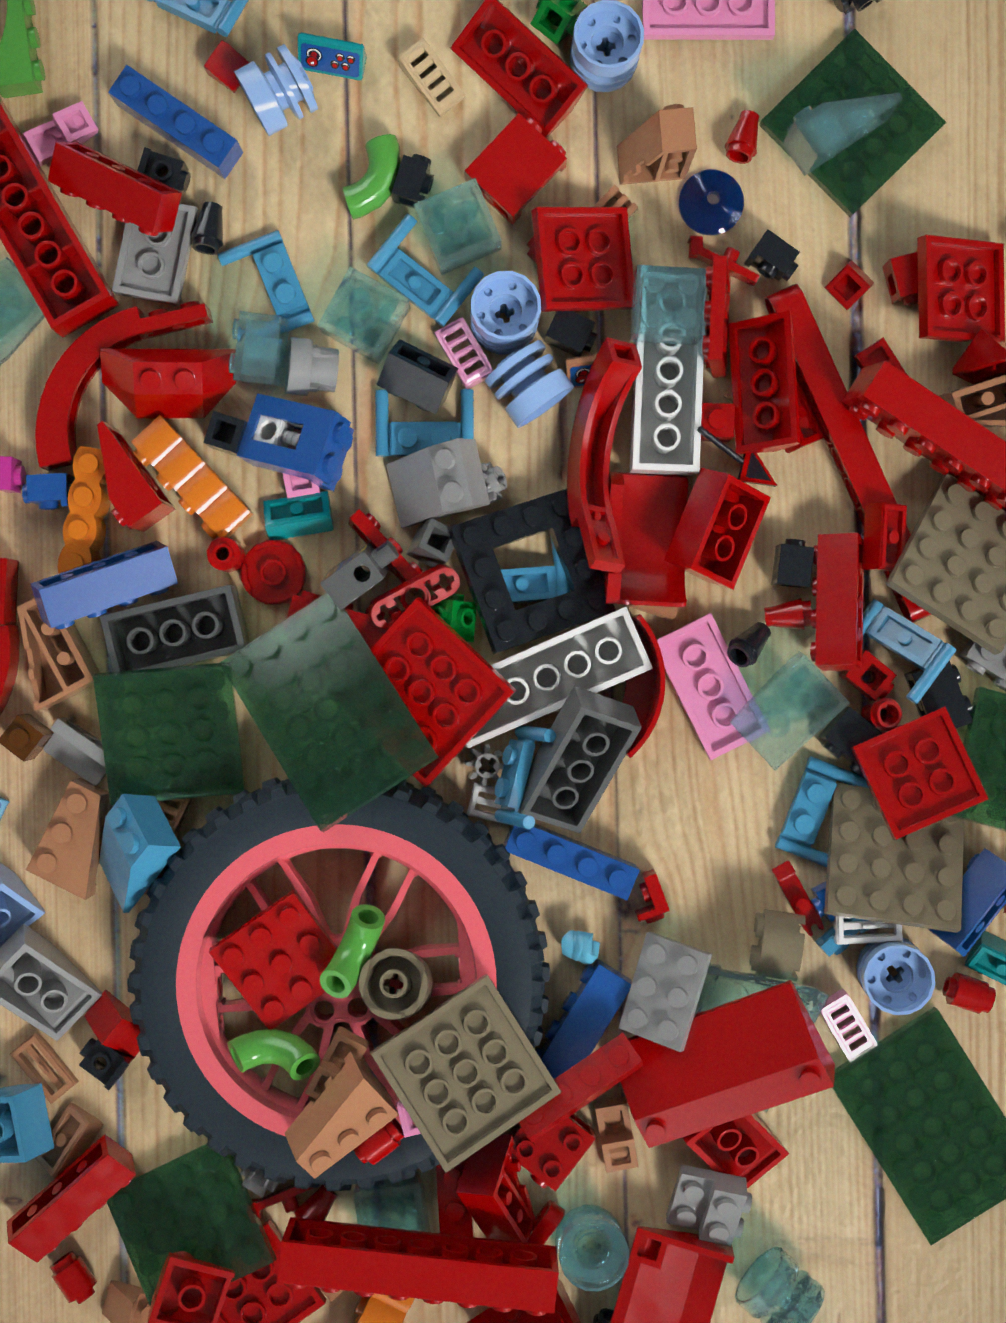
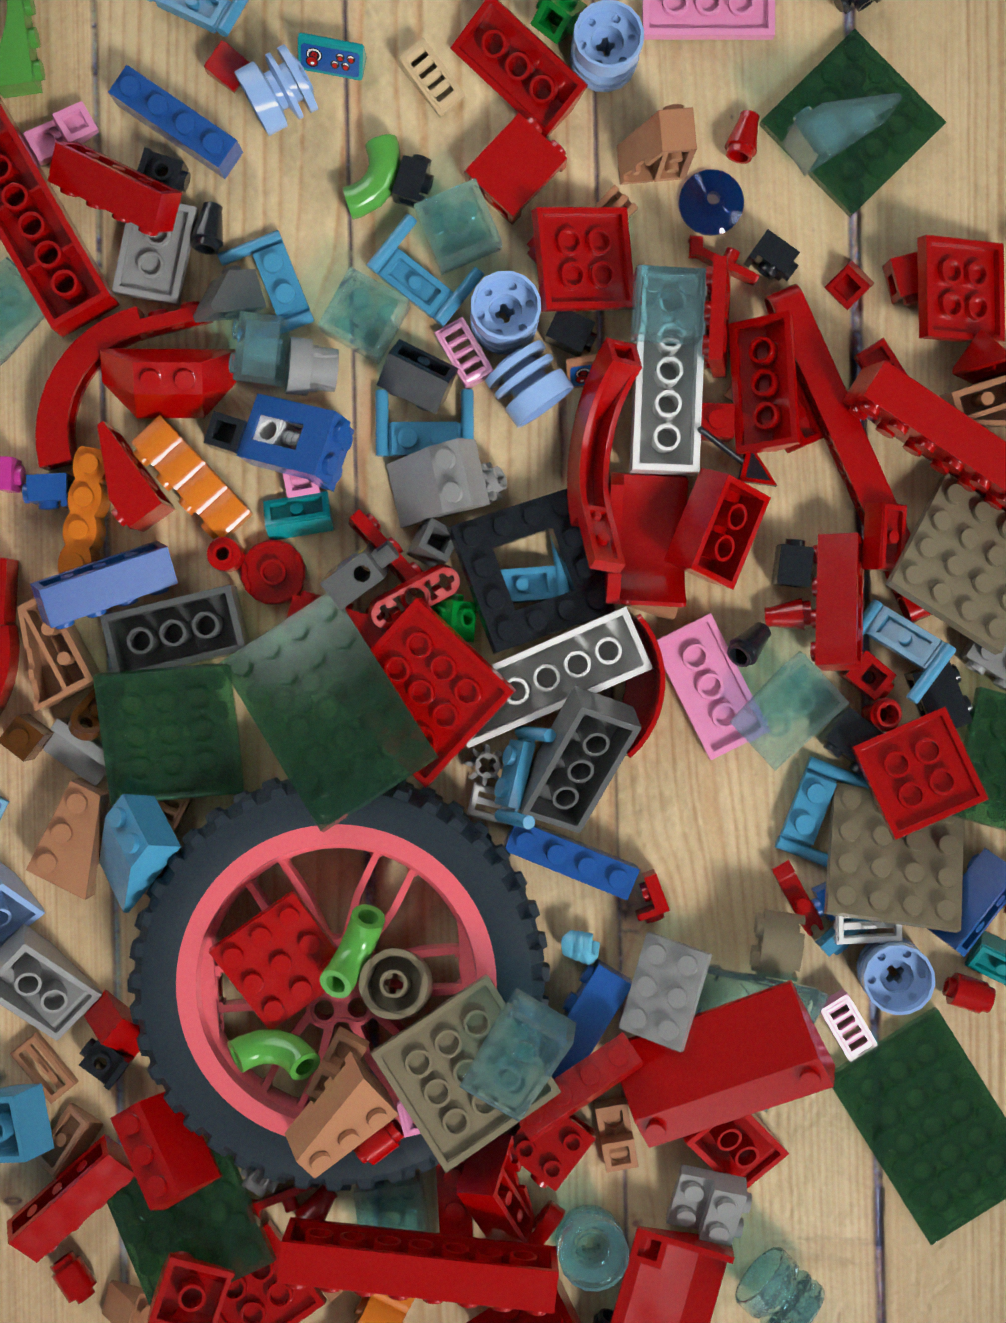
(86, 714): none -> reddish brown plate
(163, 1152): none -> red slope
(229, 294): none -> dark grey slope
(519, 1055): none -> clear light blue slope

